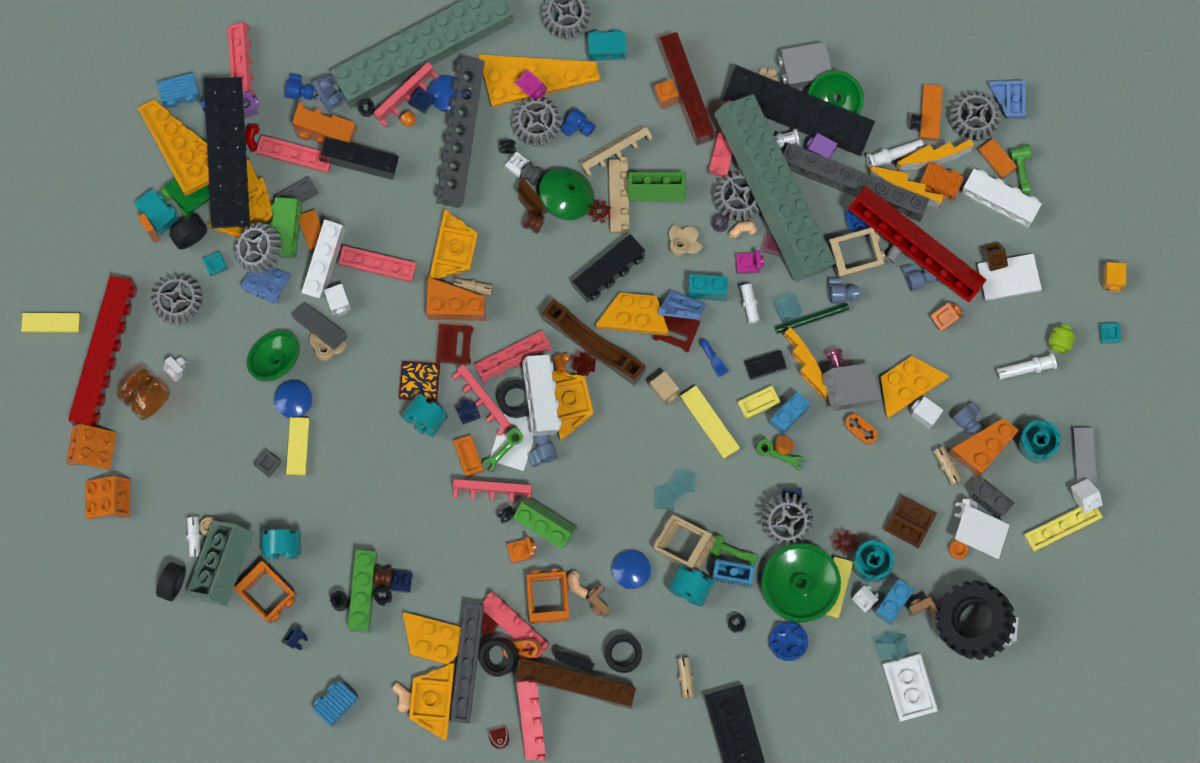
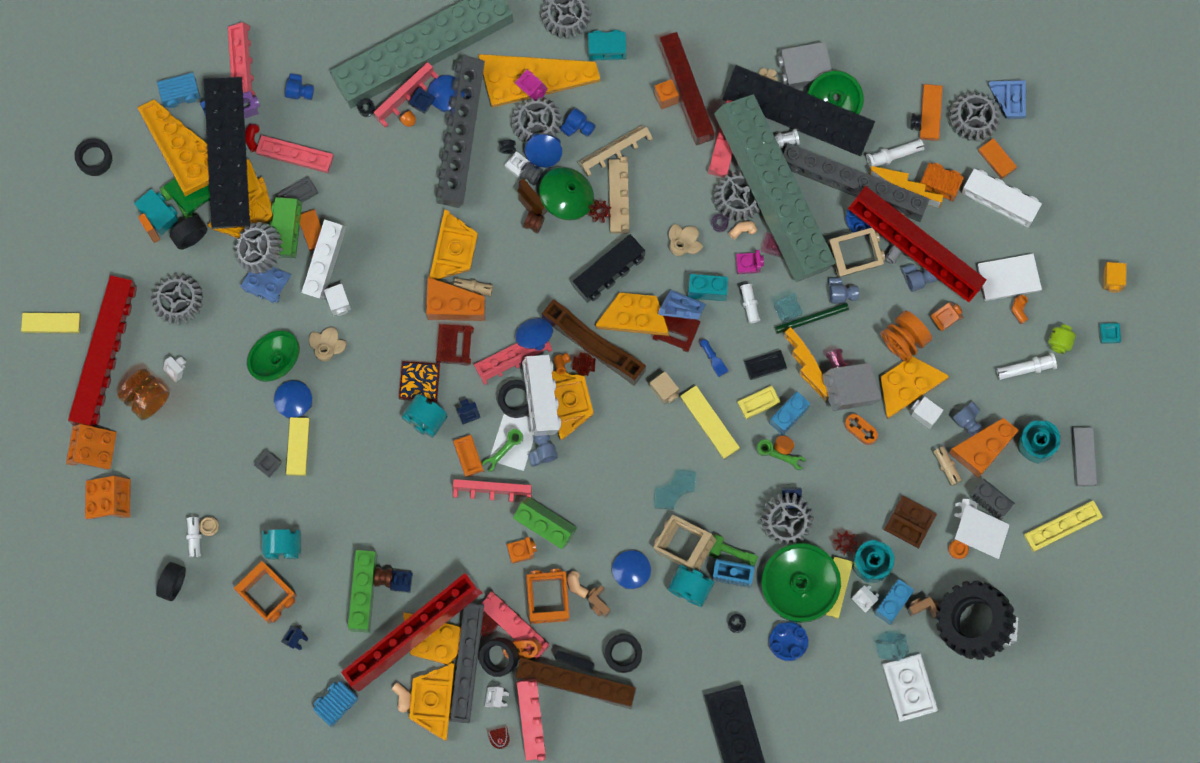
(92, 143): none -> black tyre
(215, 263): teal tile -> none
(219, 563): sand green brick -> none
(318, 126): orange wedge -> none
(319, 326): dark grey tile -> none
(327, 92): sand blue hips -> none
(342, 606): black bush -> none
(359, 158): black brick -> none
(377, 264): coral plate -> none
(384, 602): black bush -> none
(411, 632): none -> red brick
(483, 398): coral hinge -> none
(494, 697): none -> white tile
(506, 514): black bush -> none
(534, 334): none -> blue dish
(543, 150): none -> blue dish
(657, 186): bright green brick -> none
(686, 678): tan pin -> none
(821, 146): medium lavender brick -> none
(906, 336): none -> orange wheel
(940, 155): light orange slope -> none
(995, 256): reddish brown bracket -> none
(1018, 308): none -> orange arm
(1021, 154): bright green brick -> none
(1086, 495): white brick -> none

